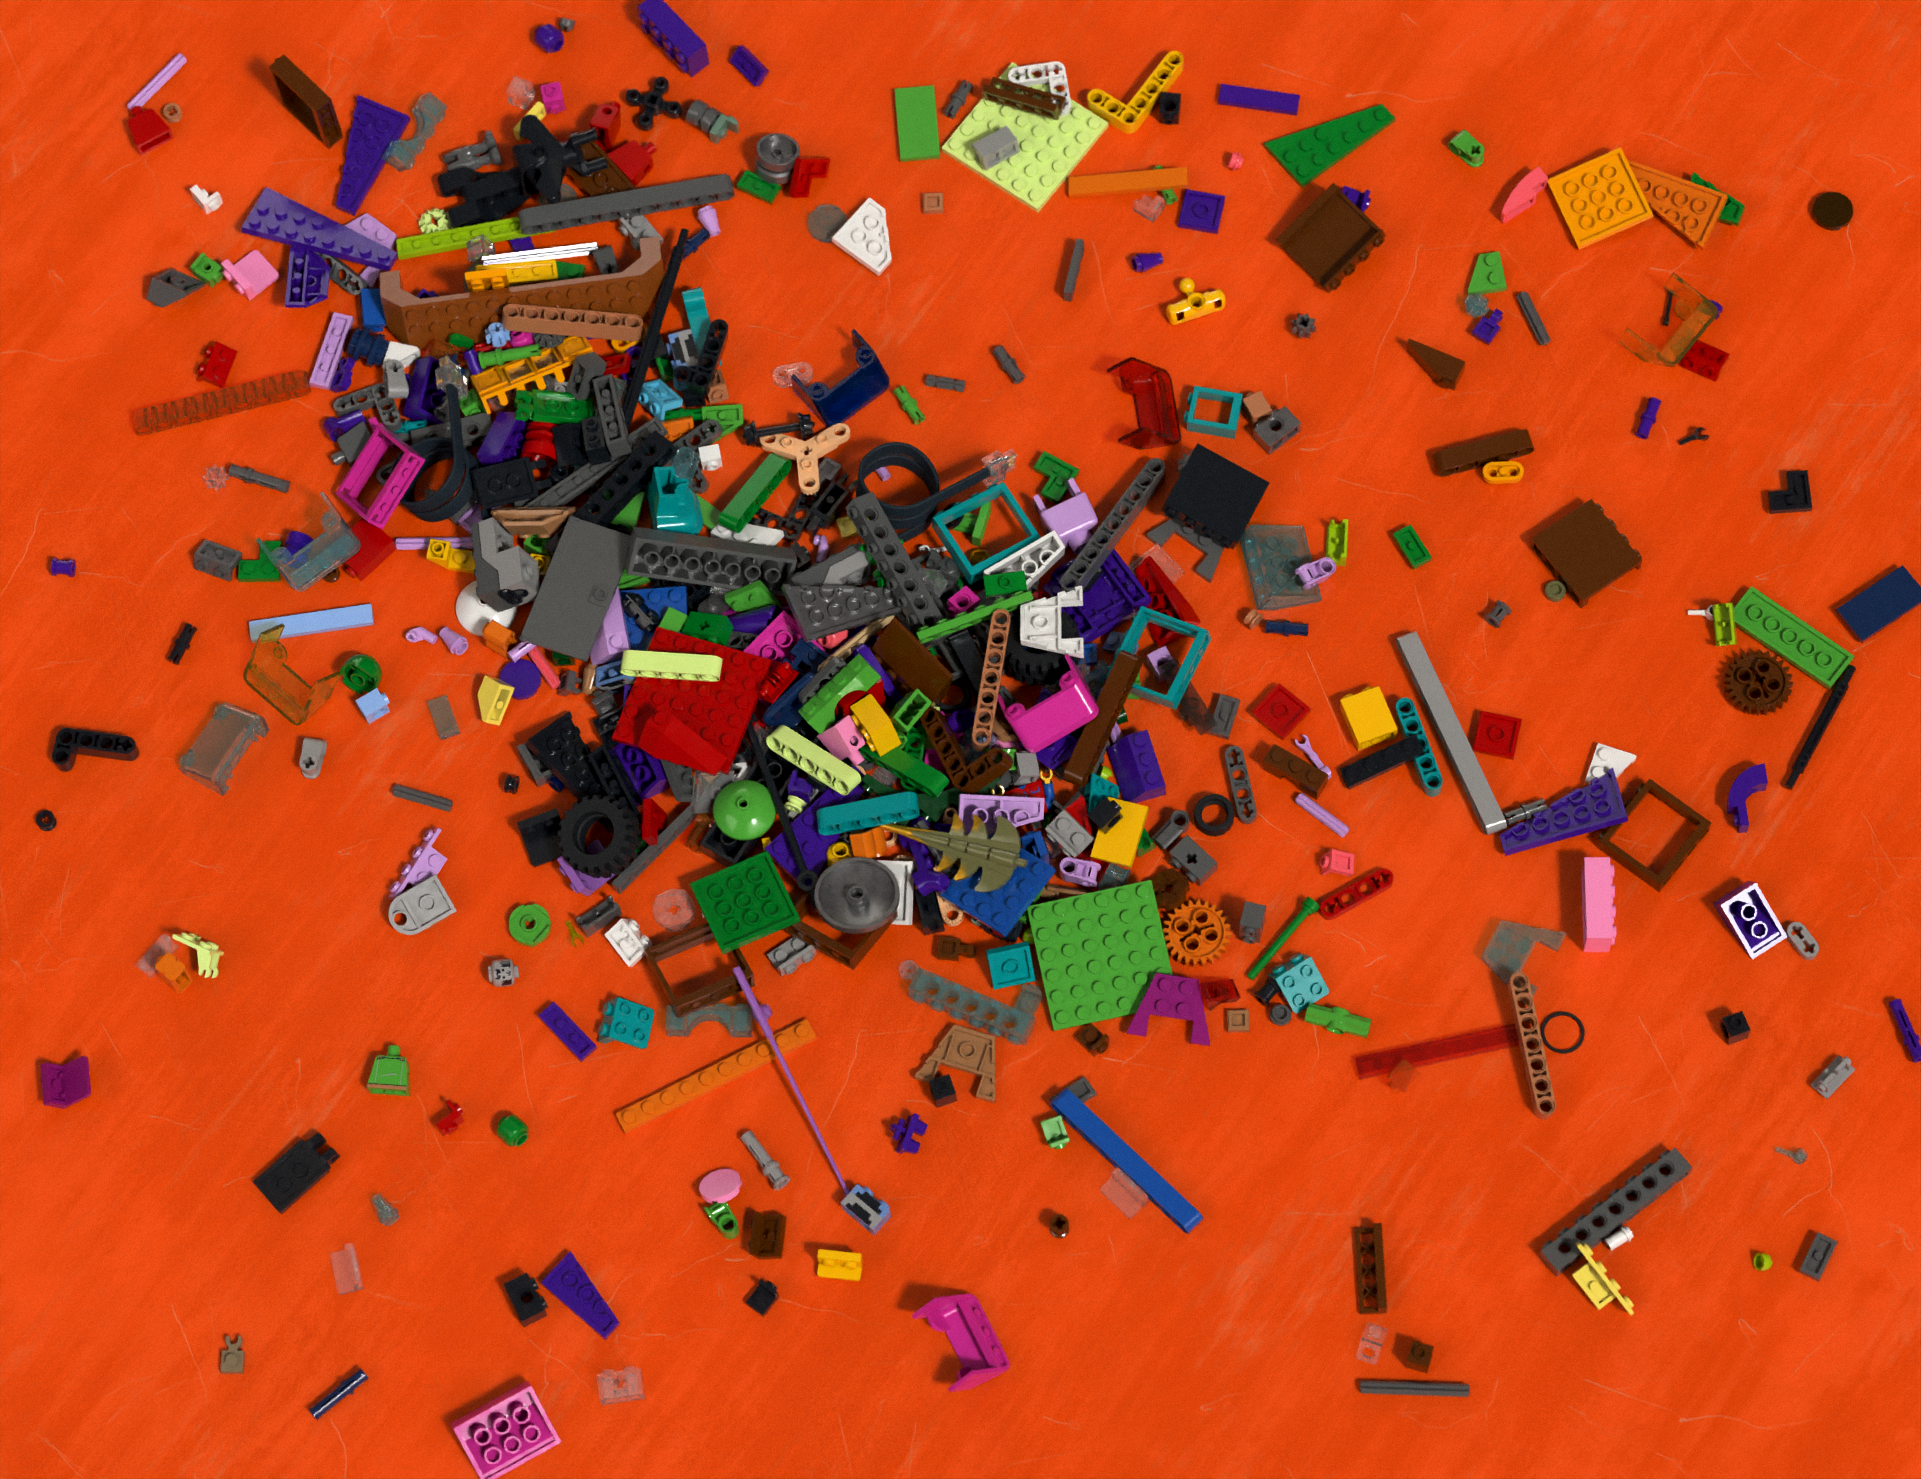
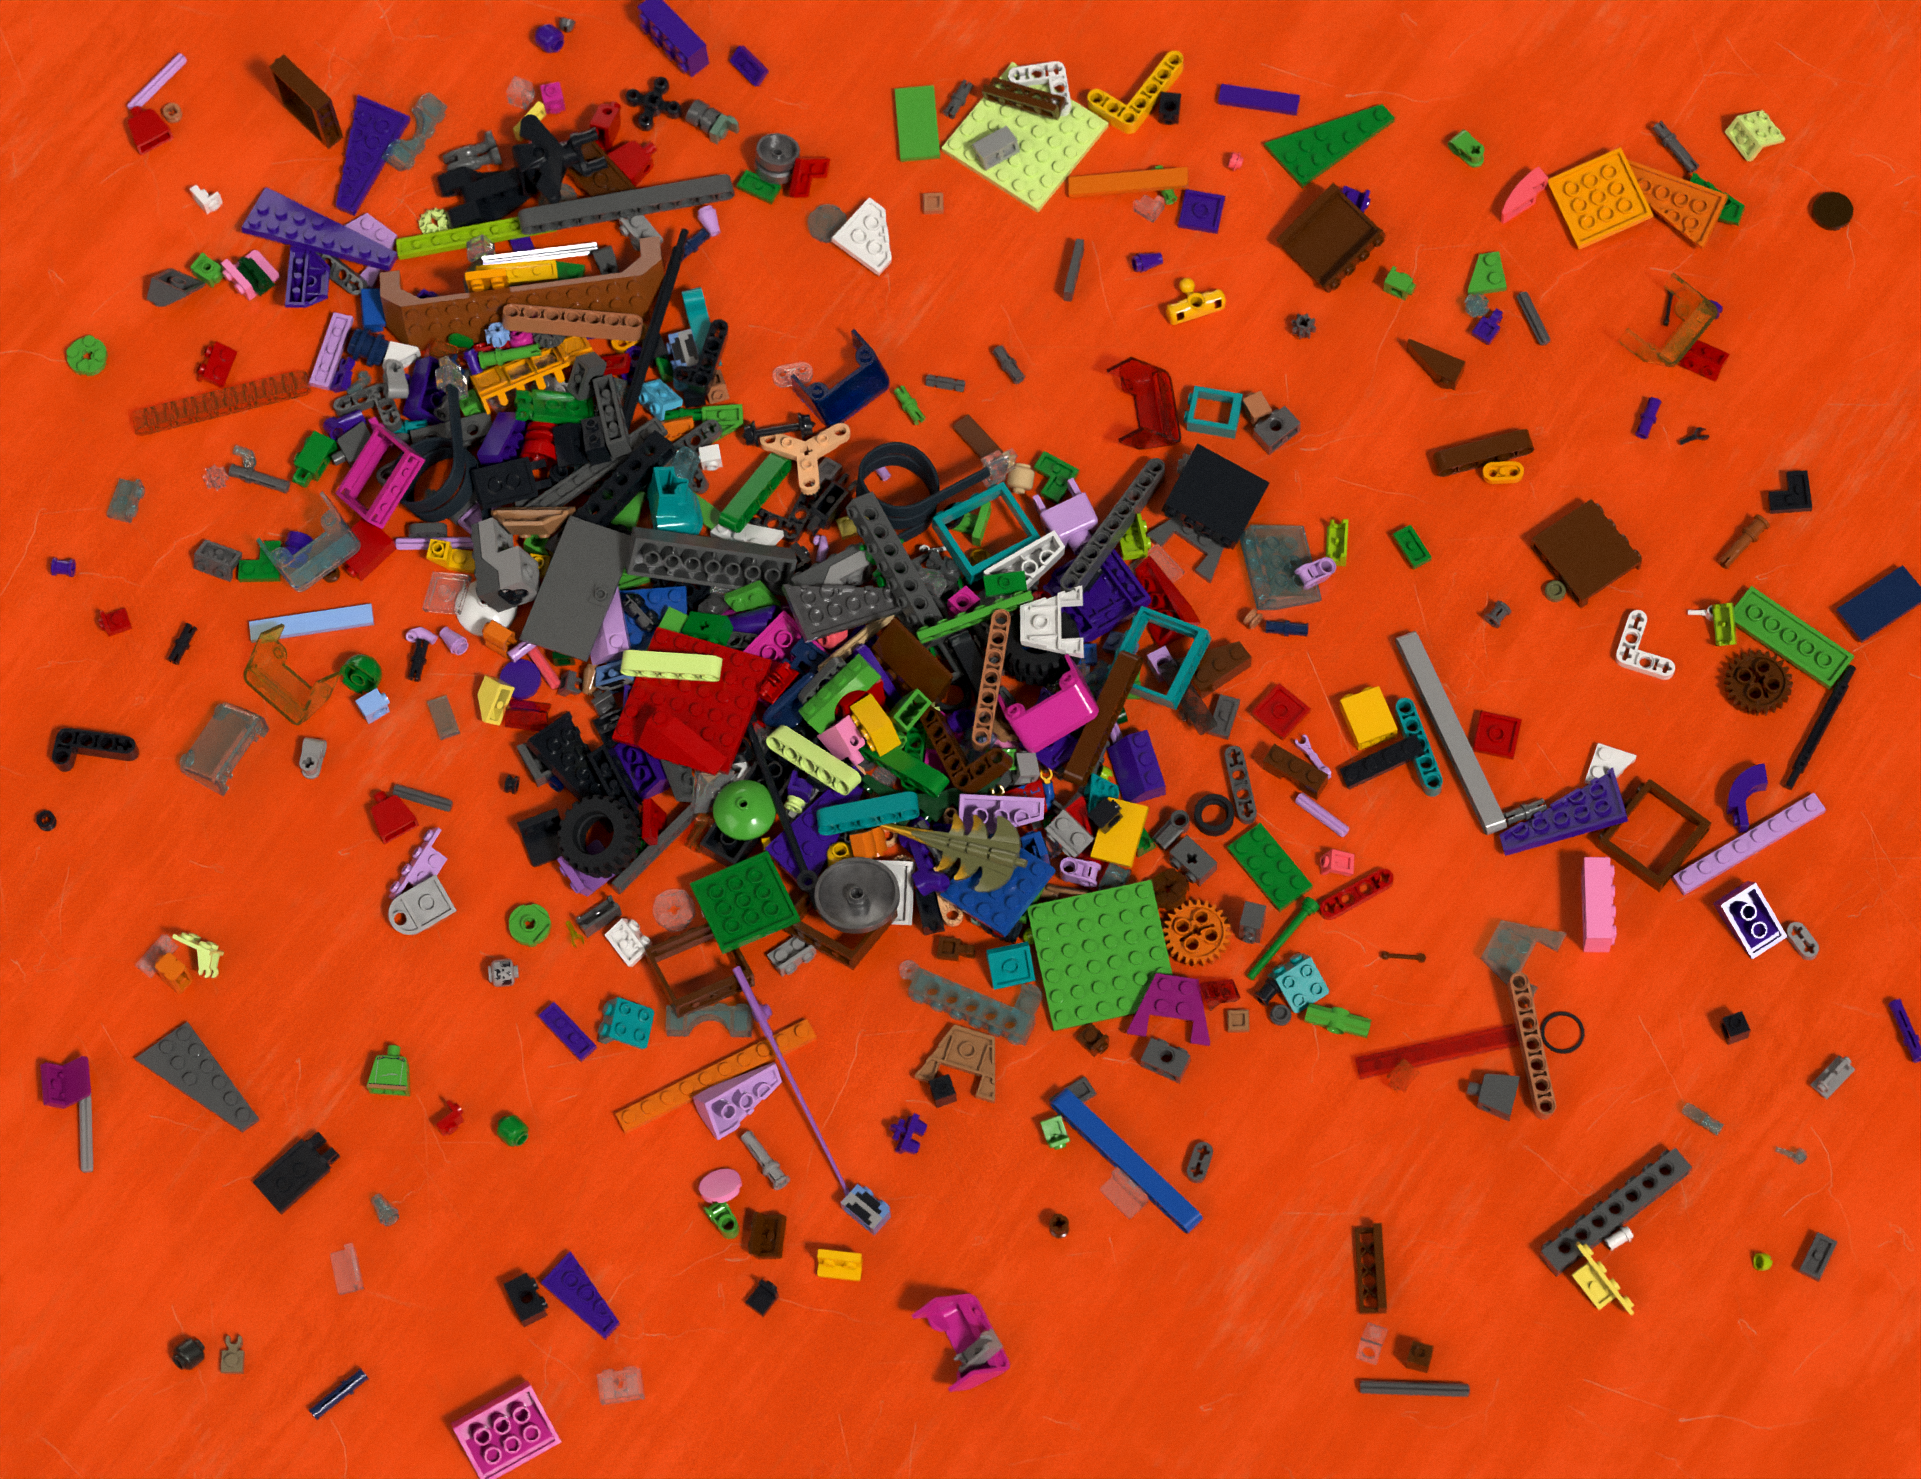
(83, 346): none -> bright green plate
(86, 1140): none -> light grey axle
(115, 622): none -> red bracket
(125, 500): none -> clear light blue bracket
(188, 1354): none -> pearl dark grey head
(193, 1070): none -> dark grey wing
(248, 456): none -> clear light blue arm
(255, 275): none -> dark green hinge
(313, 458): none -> green brick
(364, 380): none -> clear light blue arm
(392, 817): none -> red torso
(418, 660): none -> black pin
(428, 530): none -> dark grey beam
(446, 593): none -> clear plate
(527, 715): none -> clear red panel
(729, 1102): none -> lavender wedge
(975, 437): none -> reddish brown tile
(979, 1352): none -> light grey hinge
(1021, 478): none -> tan head
(1134, 542): none -> lime bracket
(1172, 1070): none -> dark grey brick
(1205, 1163): none -> dark grey beam
(1219, 667): none -> reddish brown wedge
(1269, 867): none -> green plate
(1399, 284): none -> bright green brick
(1421, 957): none -> reddish brown hinge
(1495, 1094): none -> dark grey torso
(1636, 655): none -> white beam
(1670, 141): none -> dark grey pin
(1702, 1118): none -> clear light blue axle
(1749, 535): none -> dark orange pin
(1749, 844): none -> lavender plate
(1752, 133): none -> yellowish green bracket

